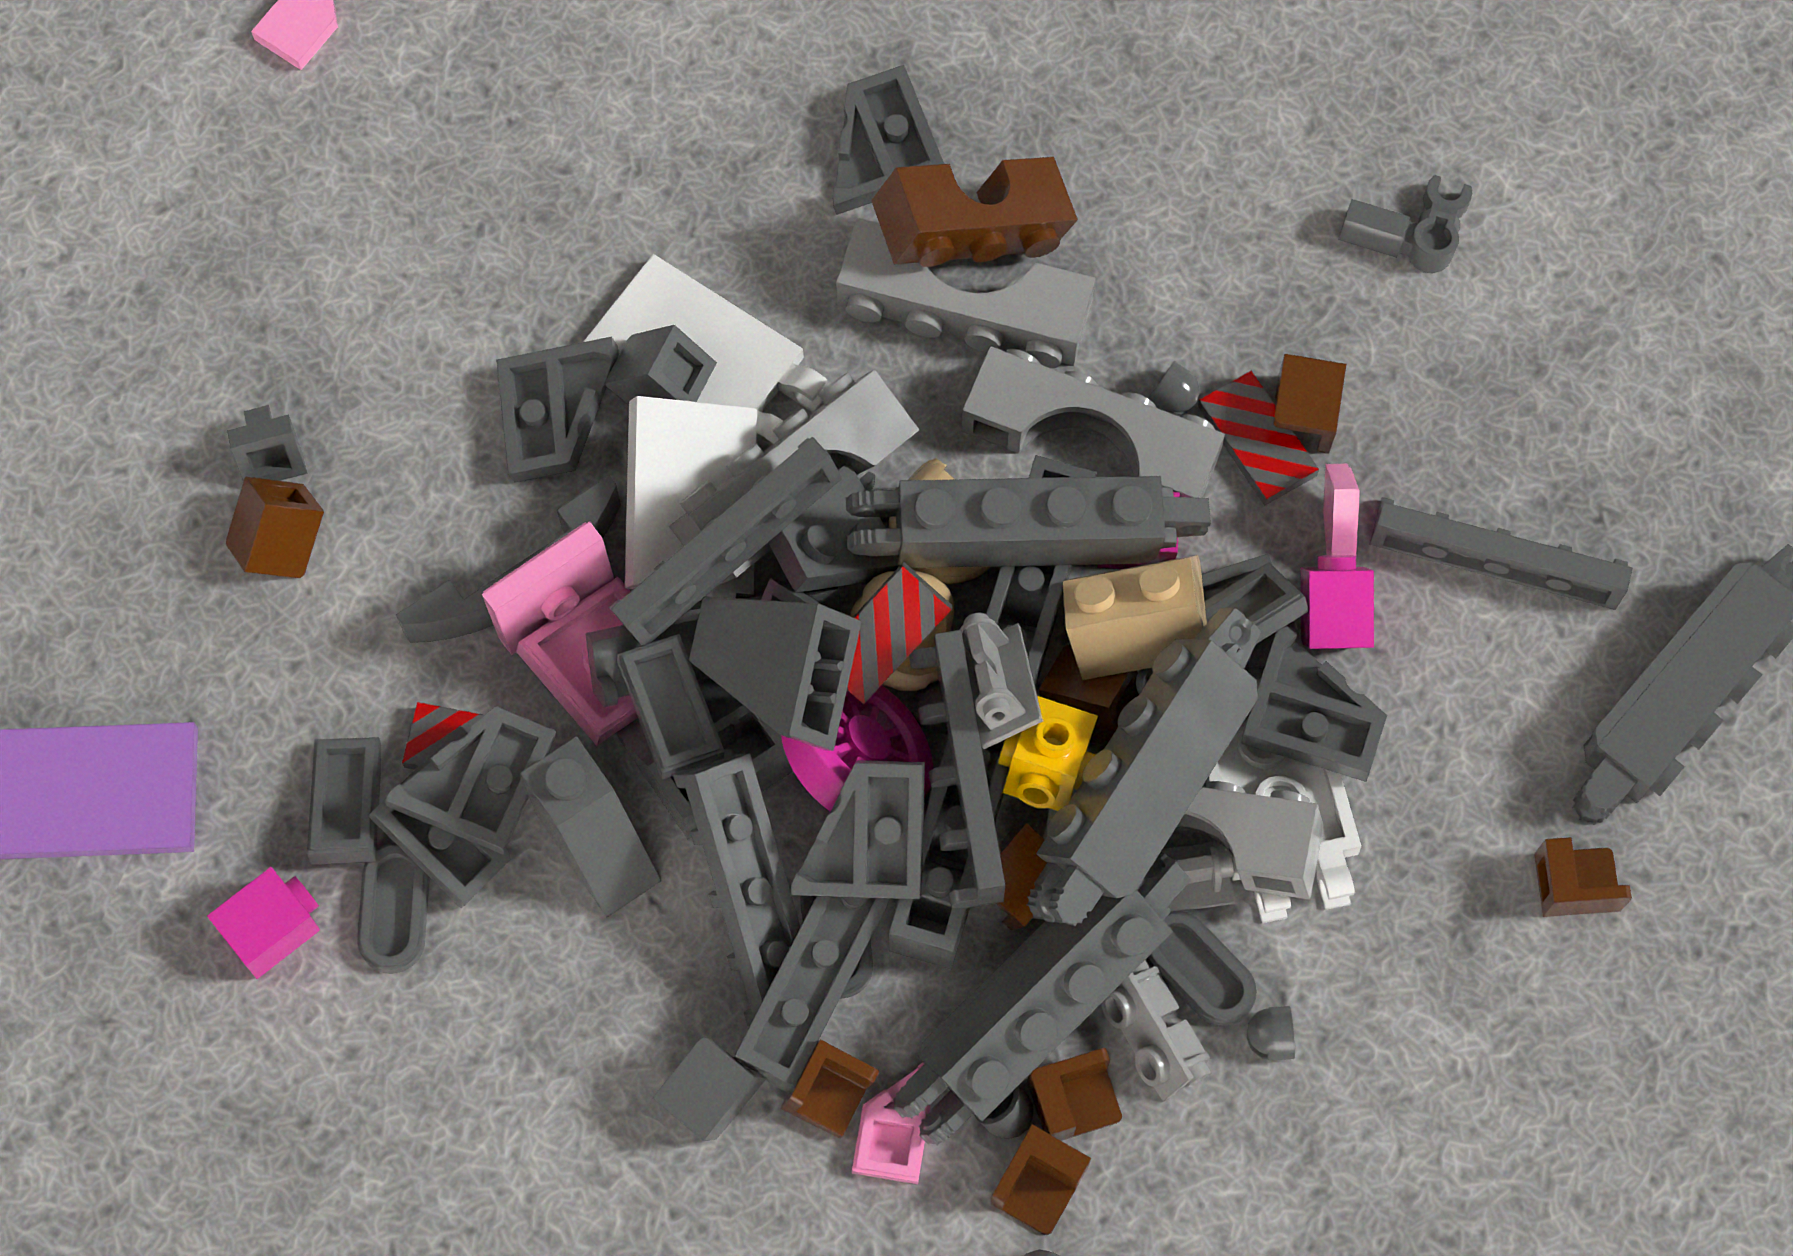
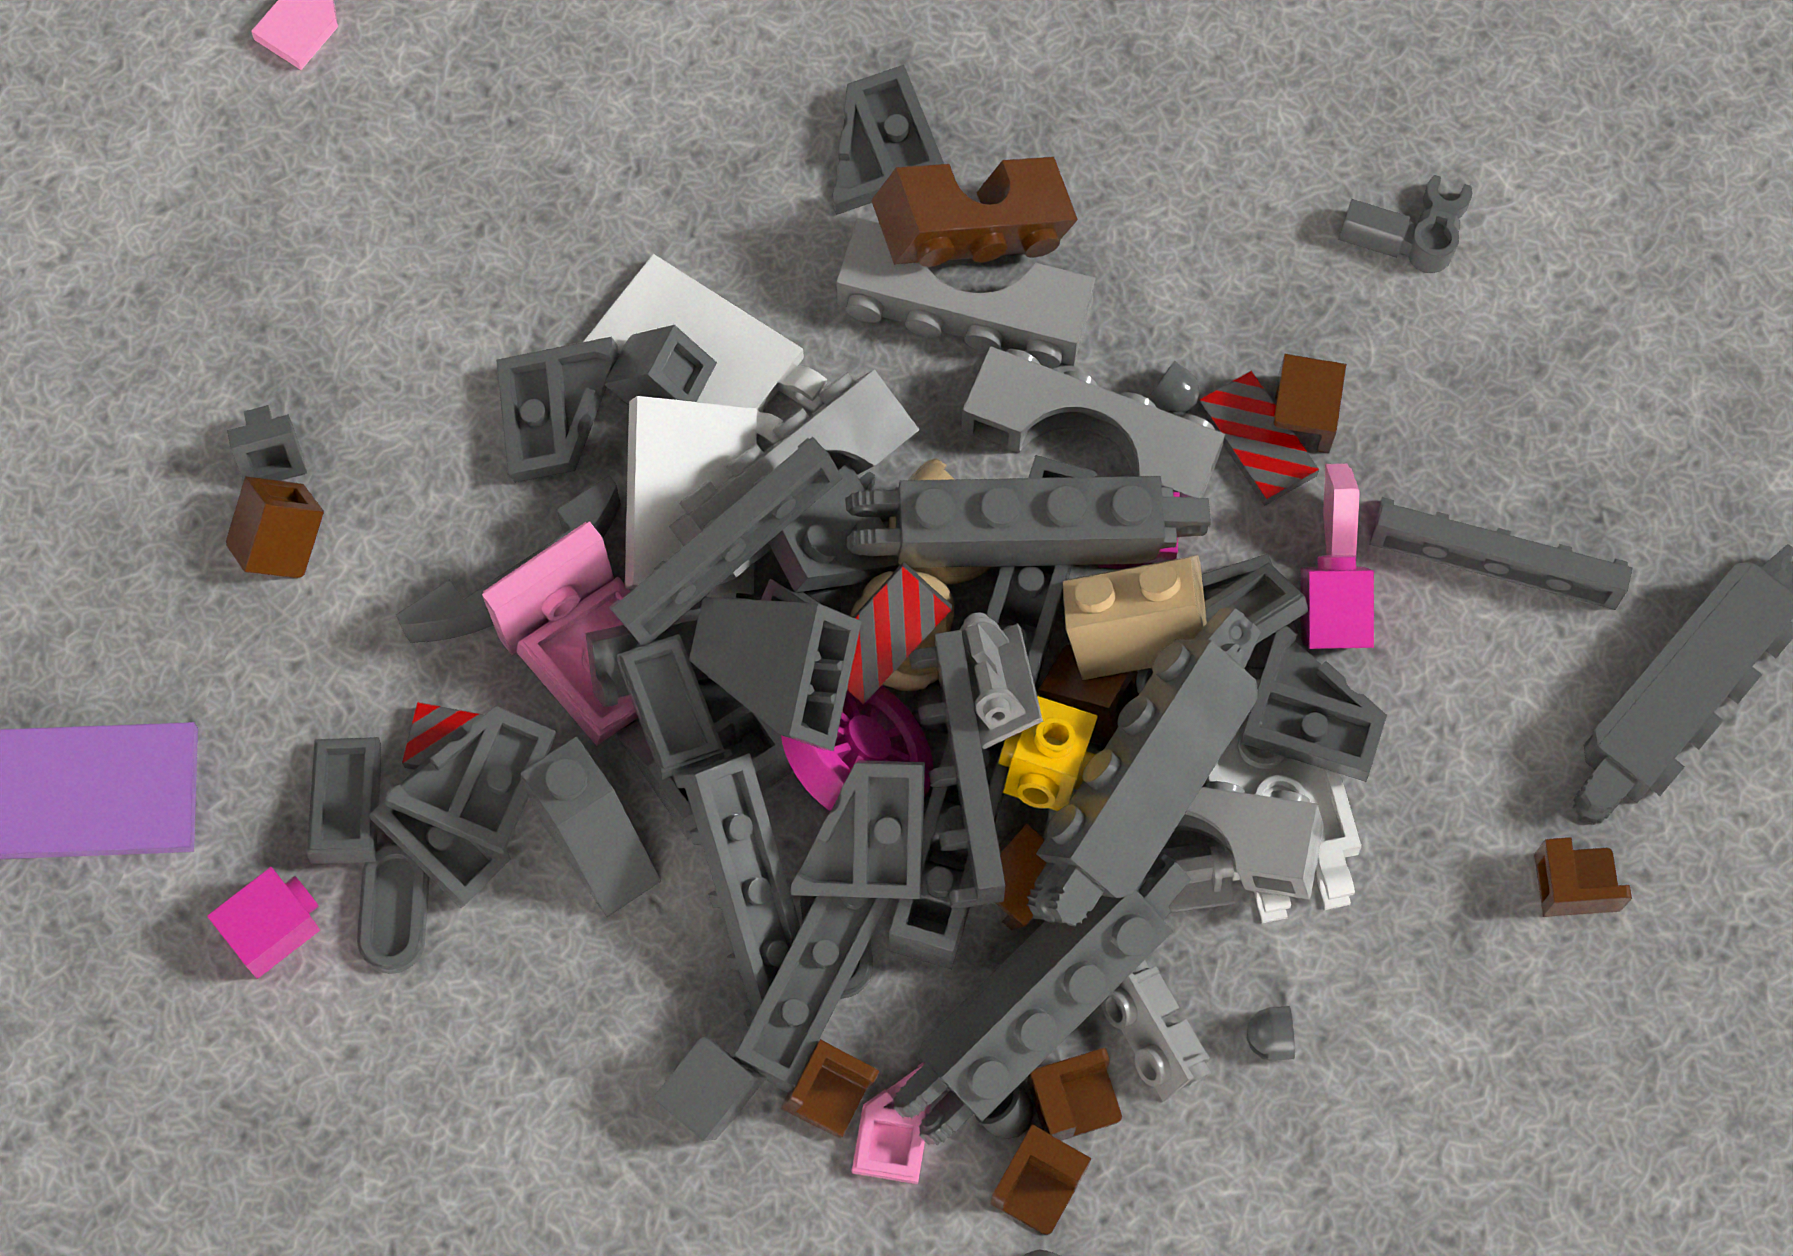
(1204, 971): dark grey tile -> none

